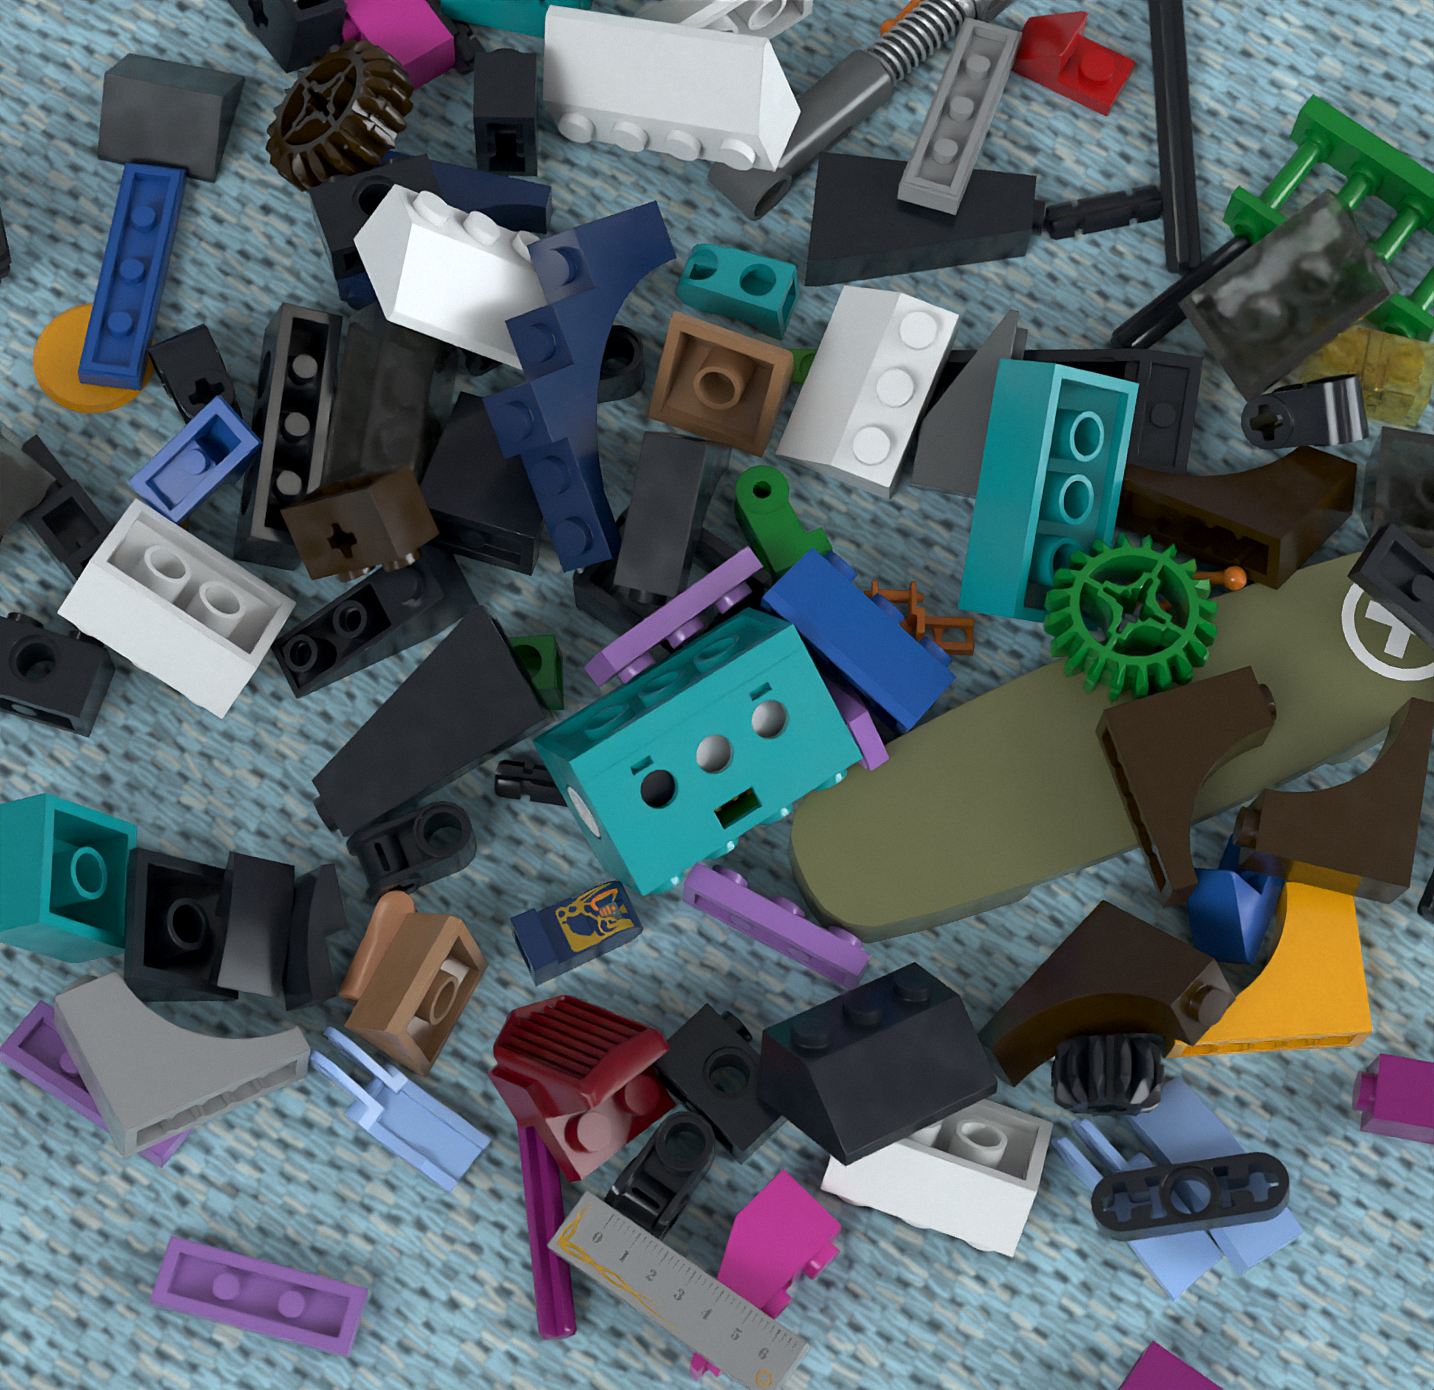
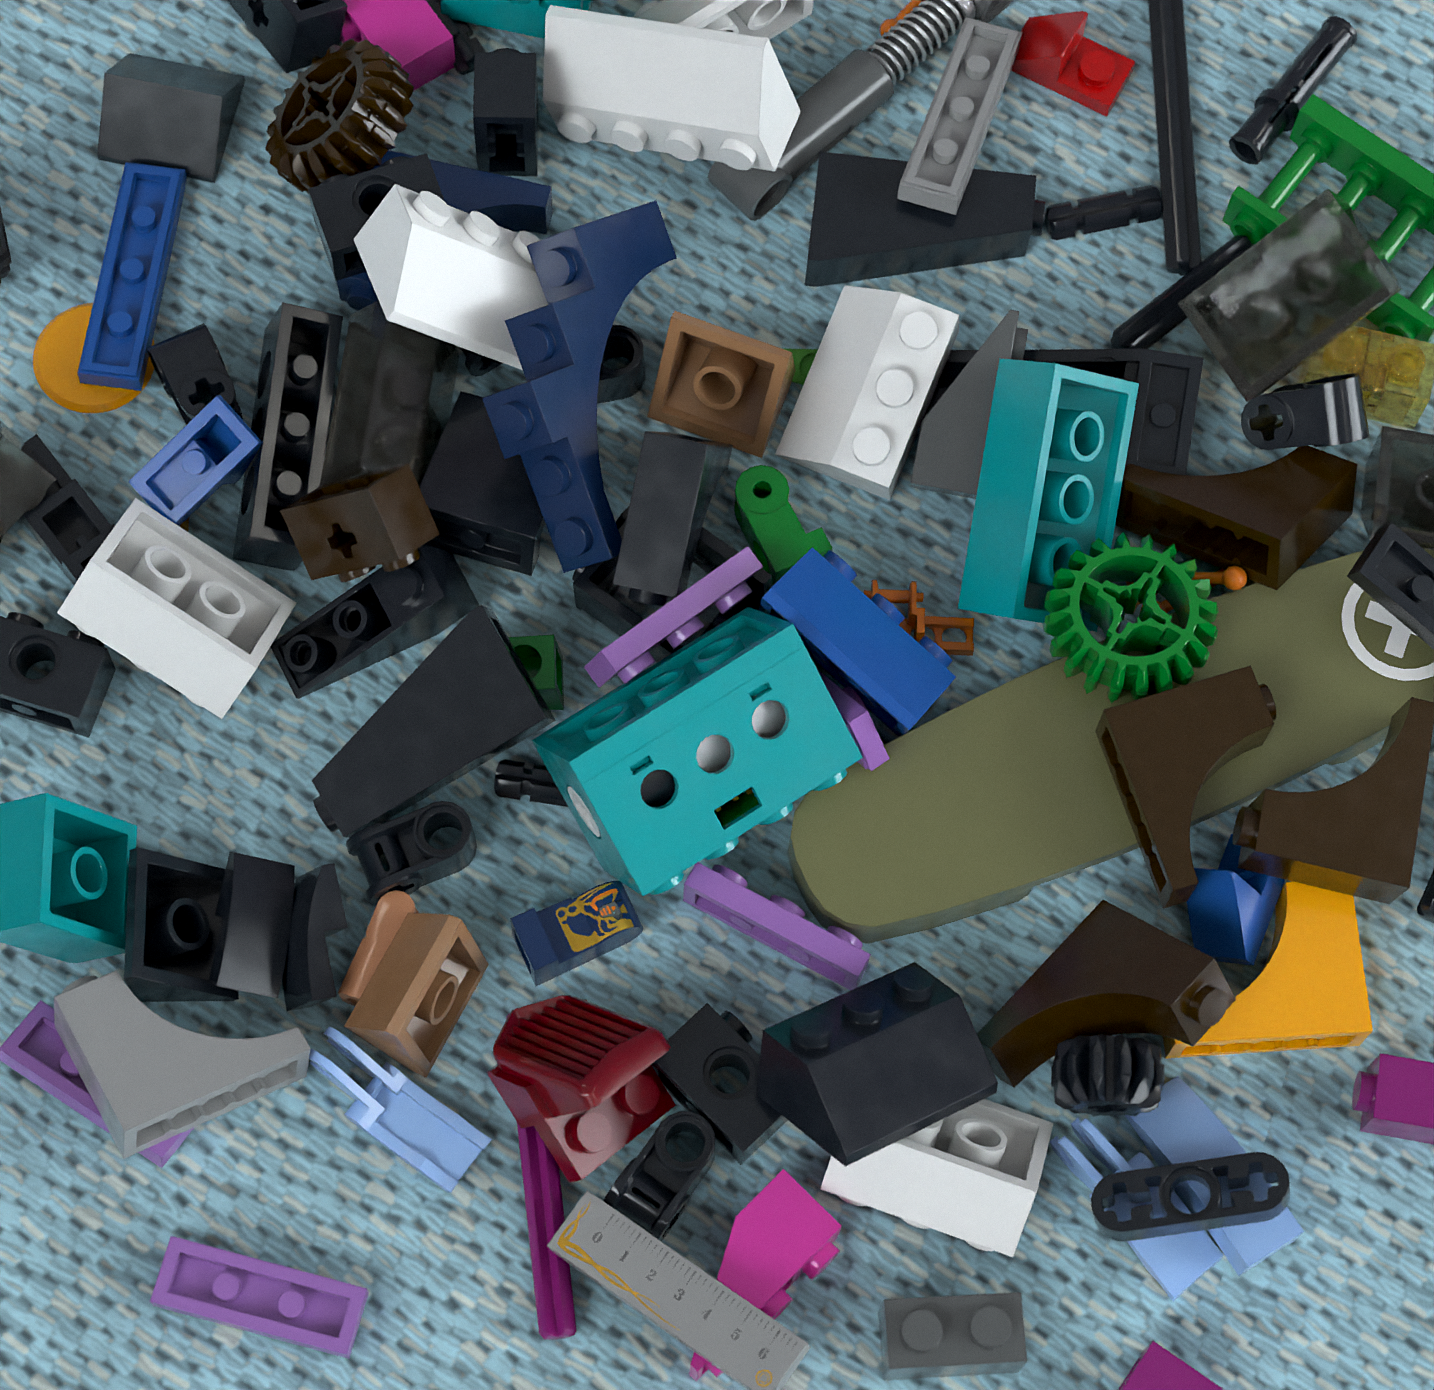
(740, 287): teal leg -> none
(952, 1336): none -> dark grey brick
(1257, 132): none -> black pin

